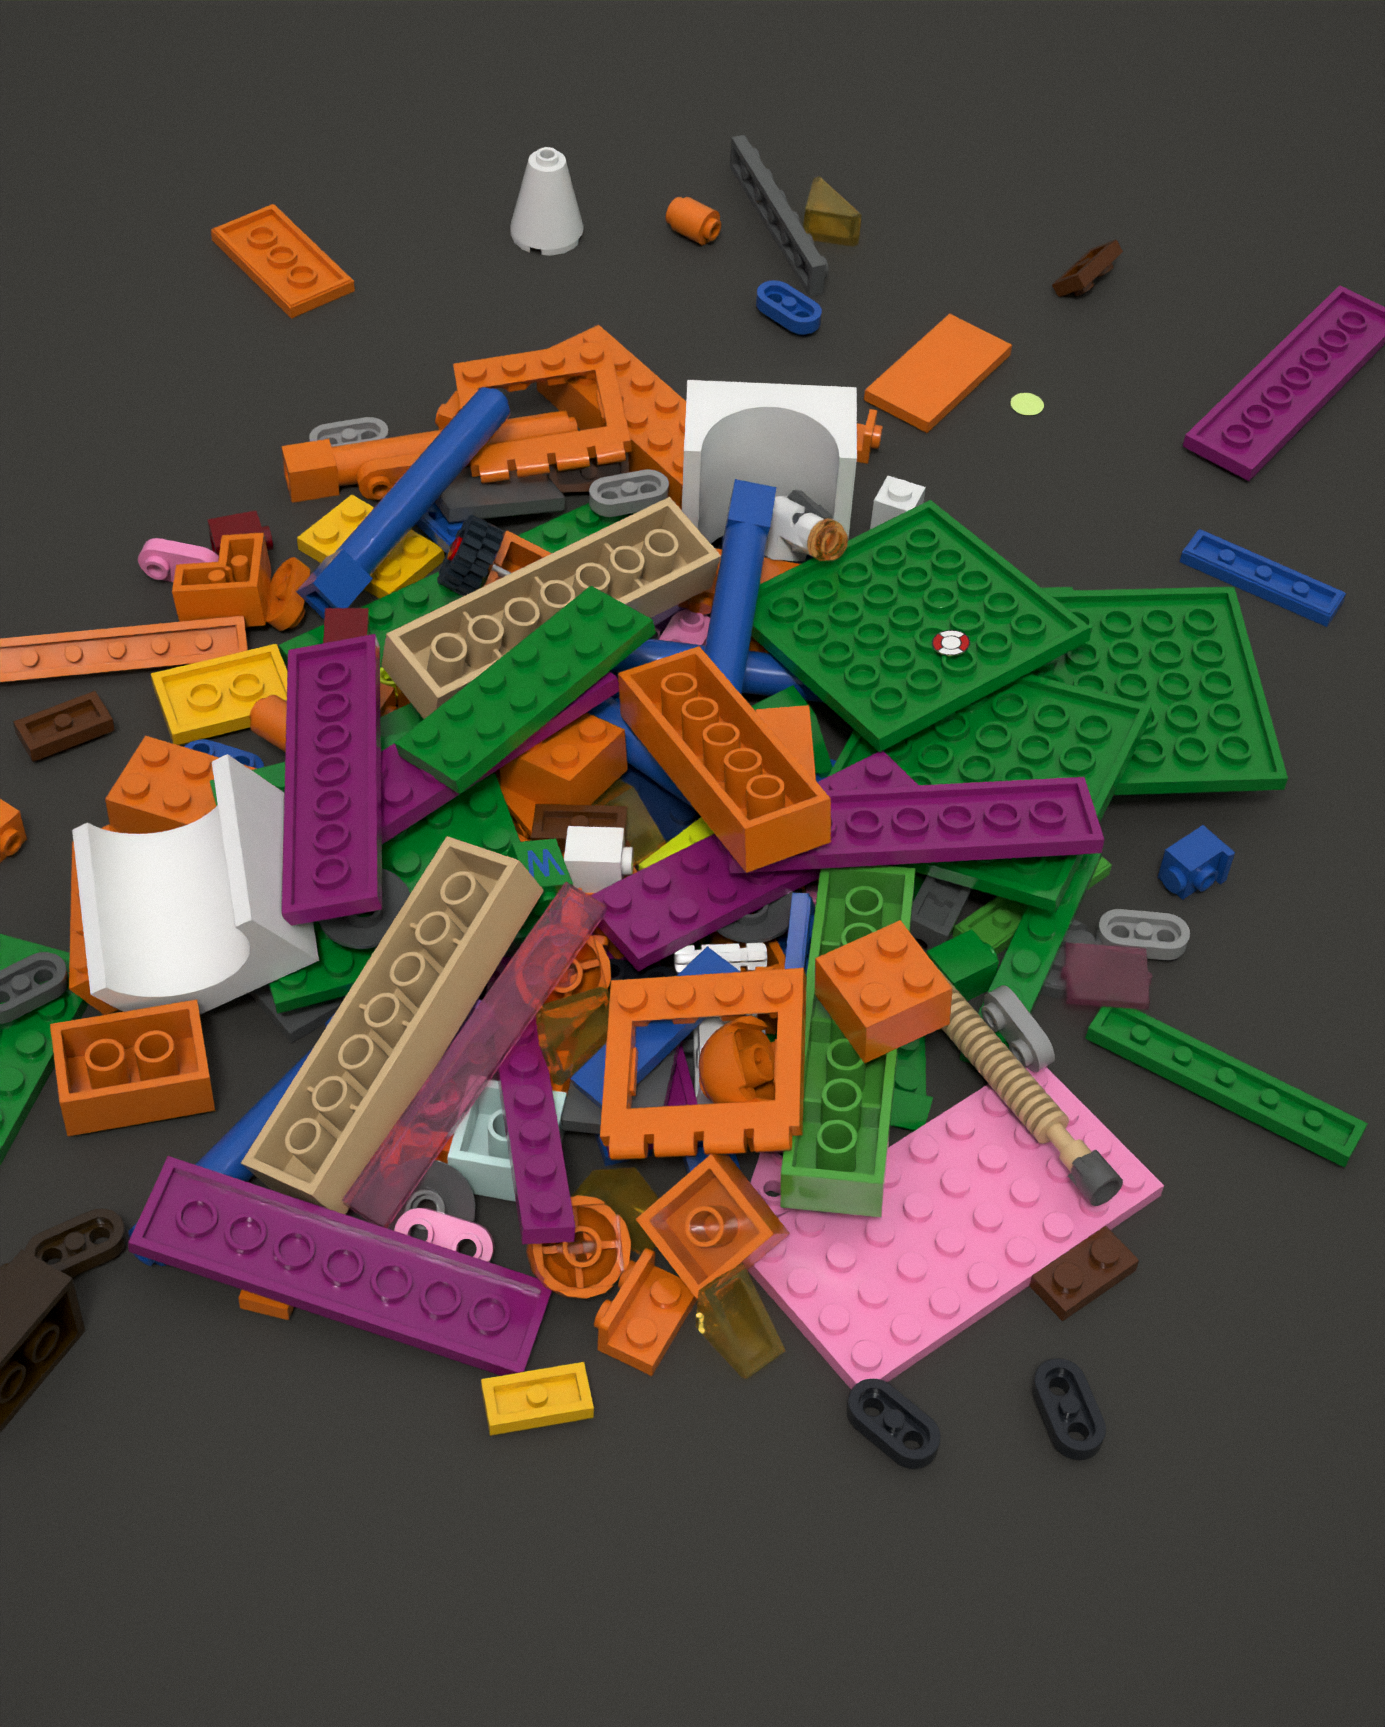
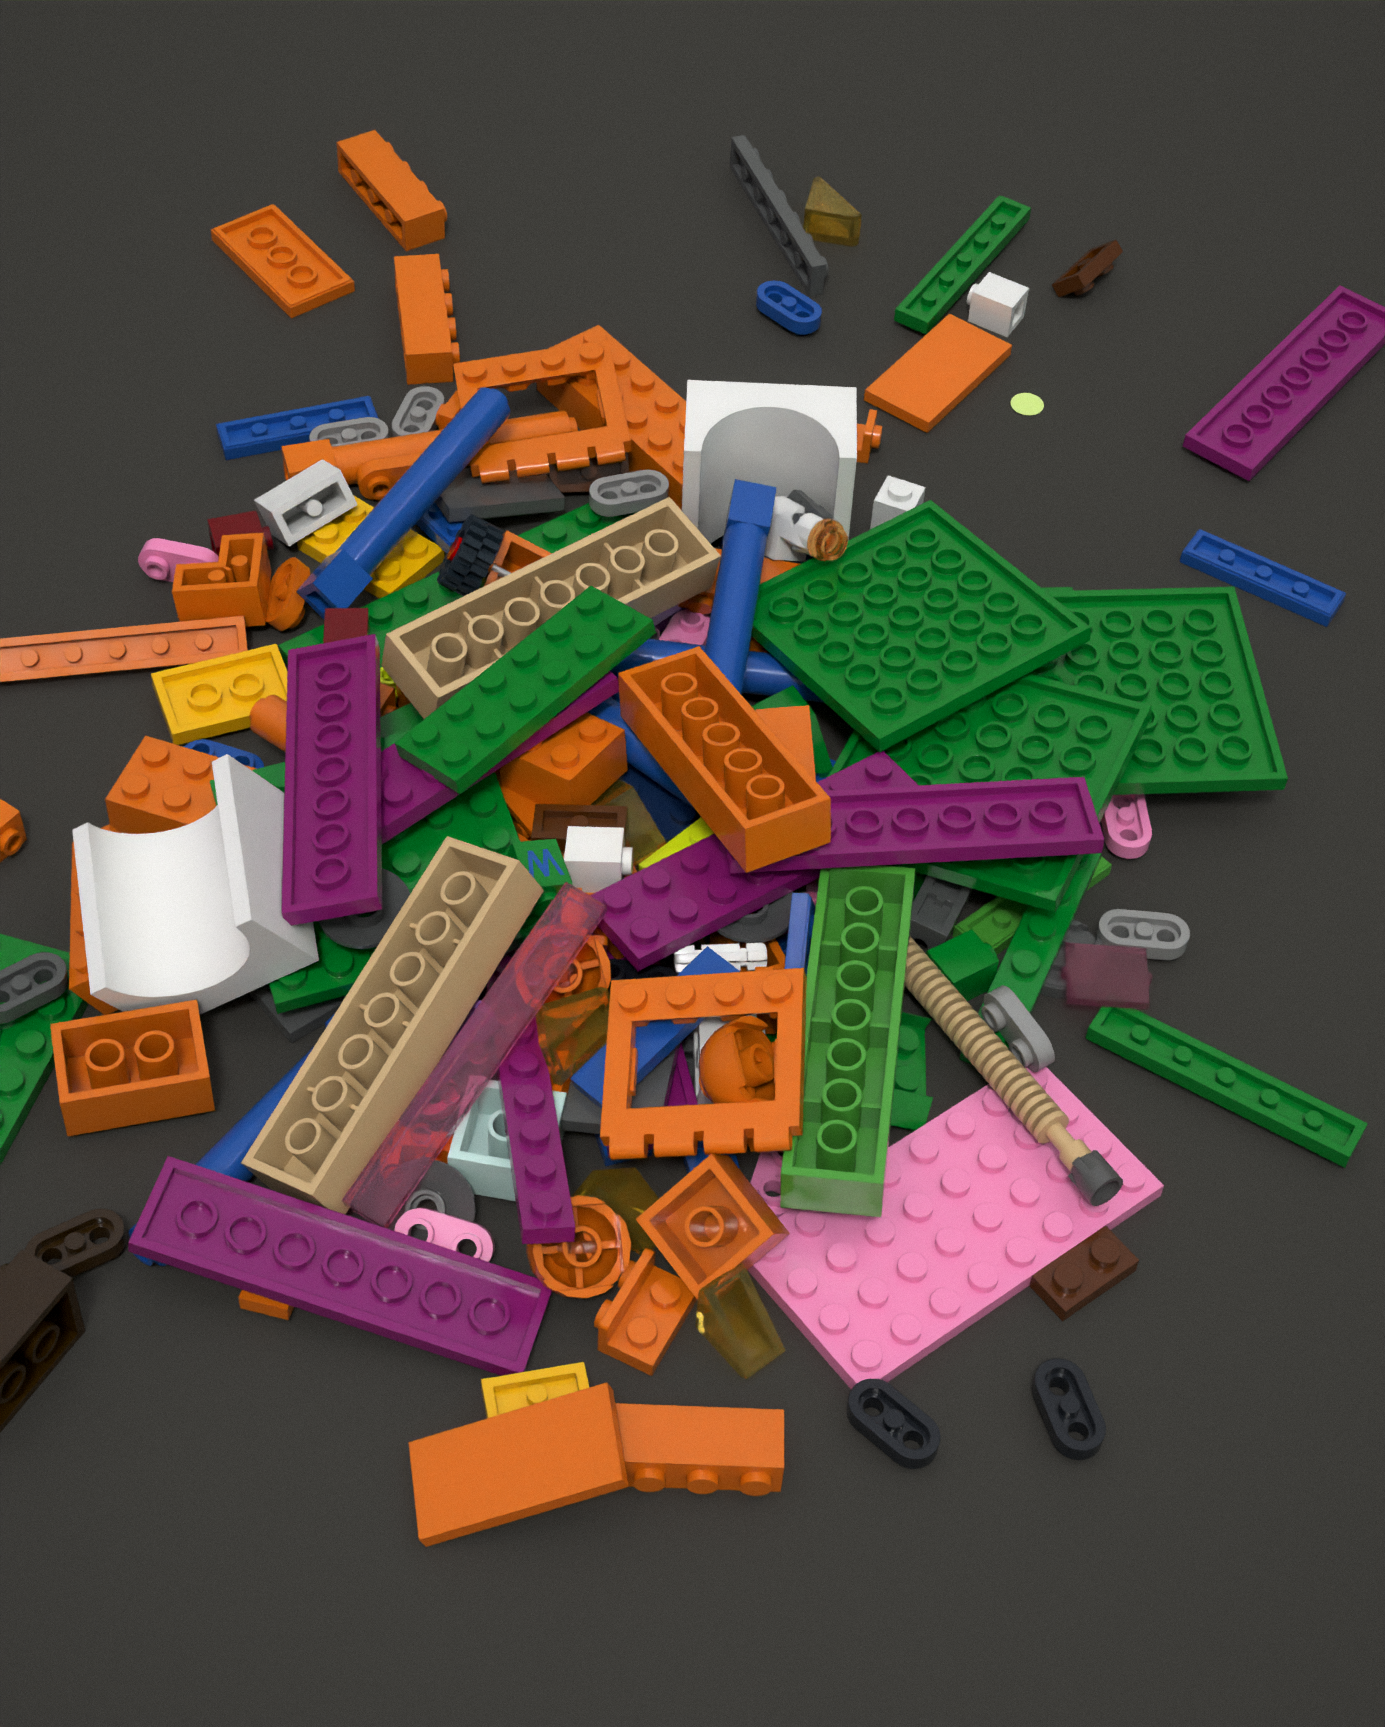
(63, 726): reddish brown plate -> none
(284, 428): none -> blue tile
(305, 502): none -> white brick
(391, 190): none -> orange brick
(417, 411): none -> light grey plate
(425, 320): none -> orange brick
(517, 1464): none -> orange tile
(546, 206): white cone -> none
(693, 220): orange brick -> none
(702, 1448): none -> orange brick
(882, 991): orange brick -> none
(950, 642): sticker -> none
(962, 264): none -> green plate
(997, 304): none -> white brick
(1129, 828): none -> bright pink plate
(1195, 863): blue brick -> none

